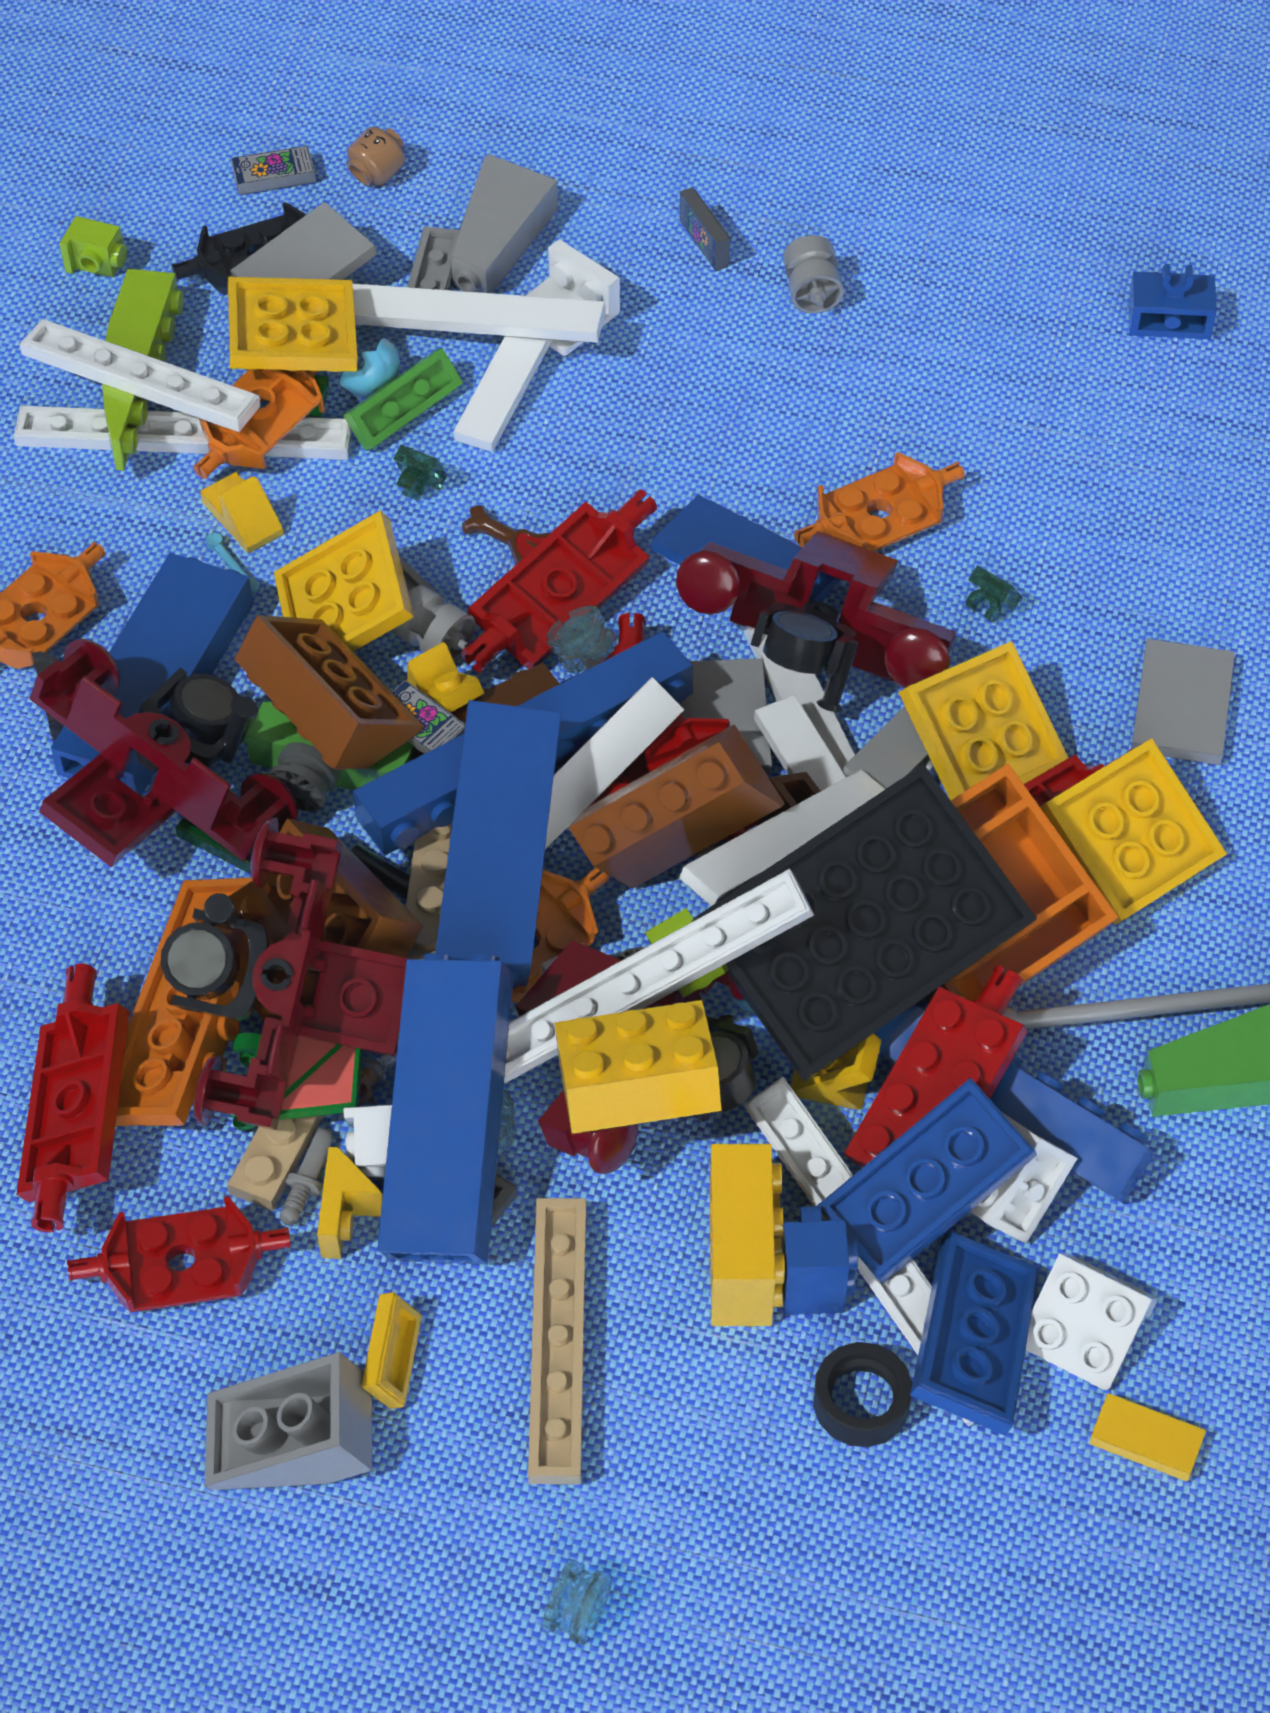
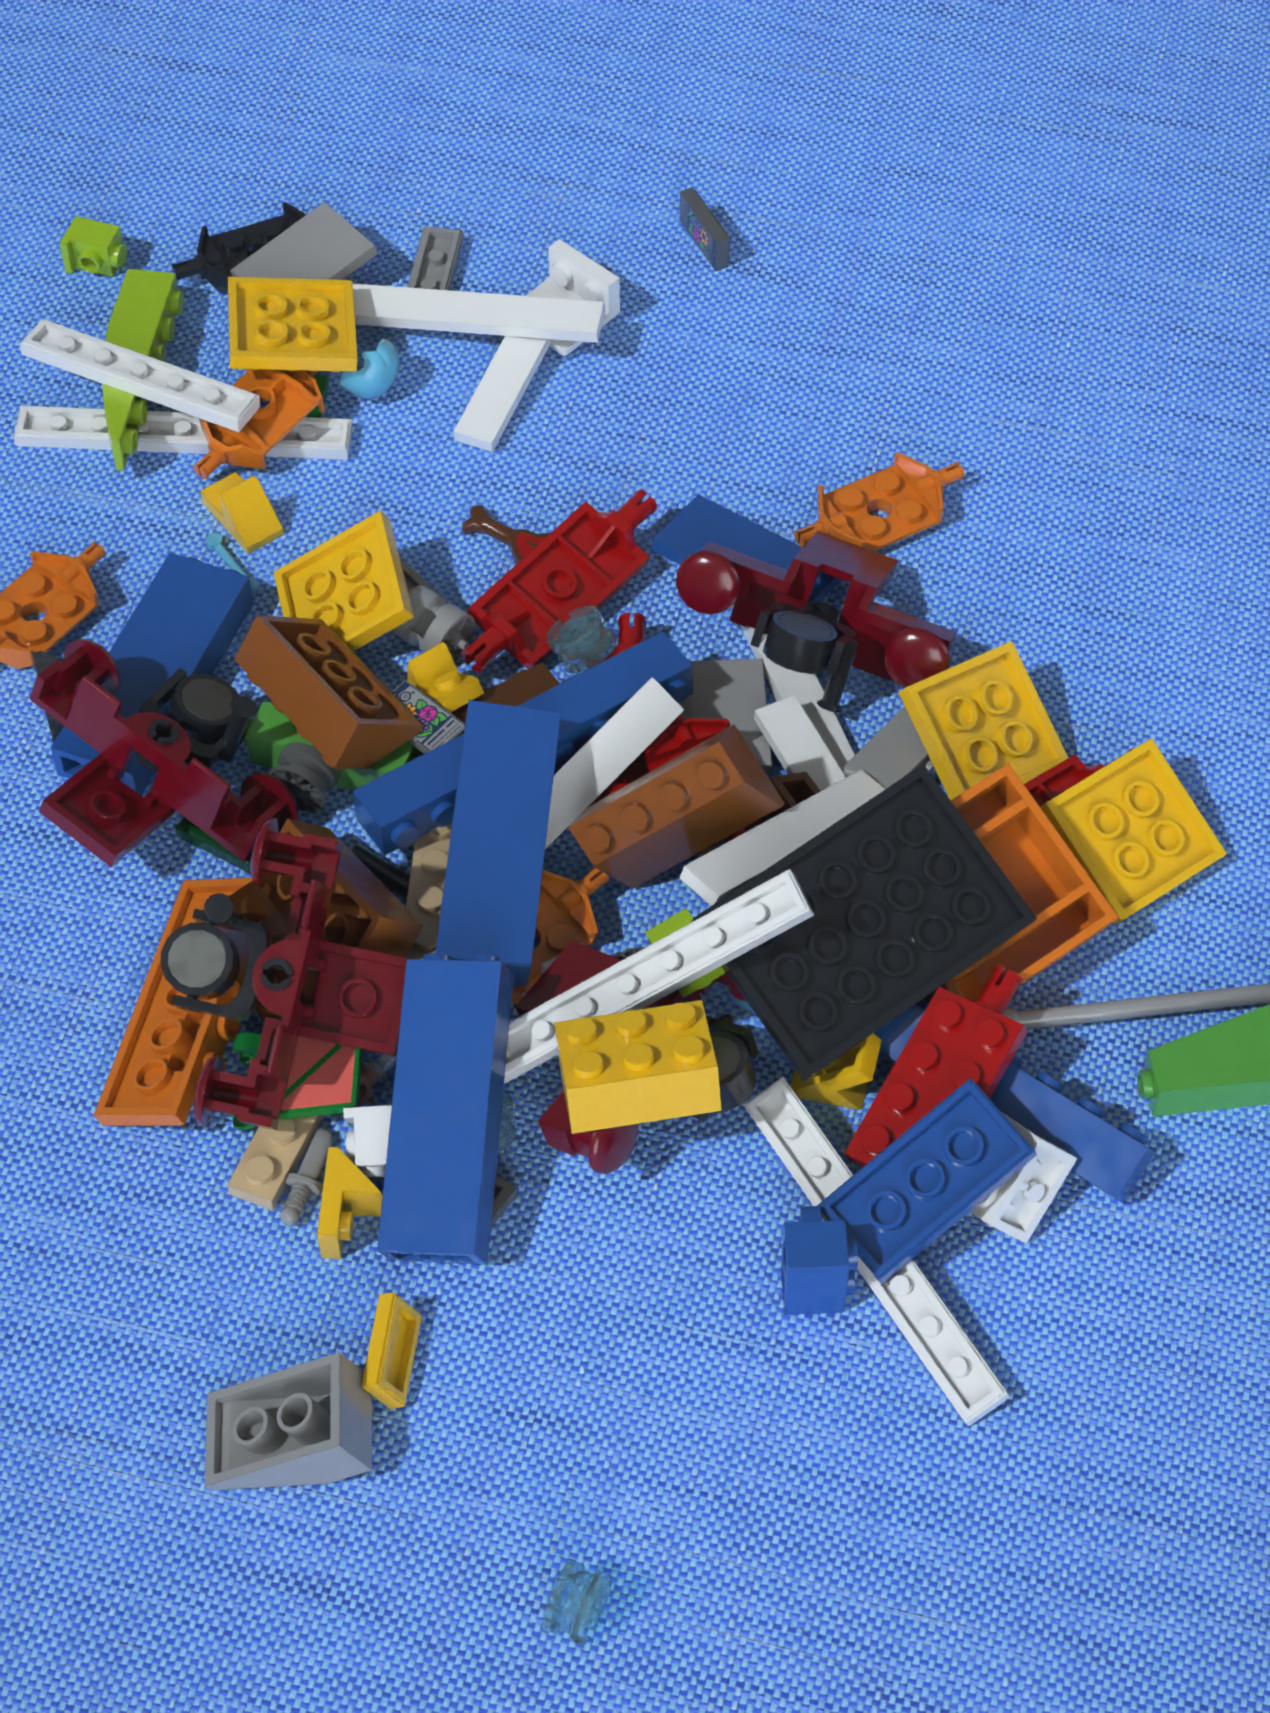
(72, 1100): red plate -> none
(139, 1253): red plate -> none
(273, 170): tile -> none
(375, 156): medium nougat head -> none
(403, 399): bright green plate -> none
(417, 471): tile -> none
(500, 223): light grey slope -> none
(557, 1342): tan plate -> none
(745, 1235): yellow brick -> none
(813, 274): light grey wheel -> none
(866, 1358): black tyre -> none
(975, 1333): blue tile -> none
(994, 590): tile -> none
(1086, 1320): white bracket -> none
(1147, 1437): yellow tile -> none
(1172, 304): blue brick -> none
(1184, 700): light grey tile -> none

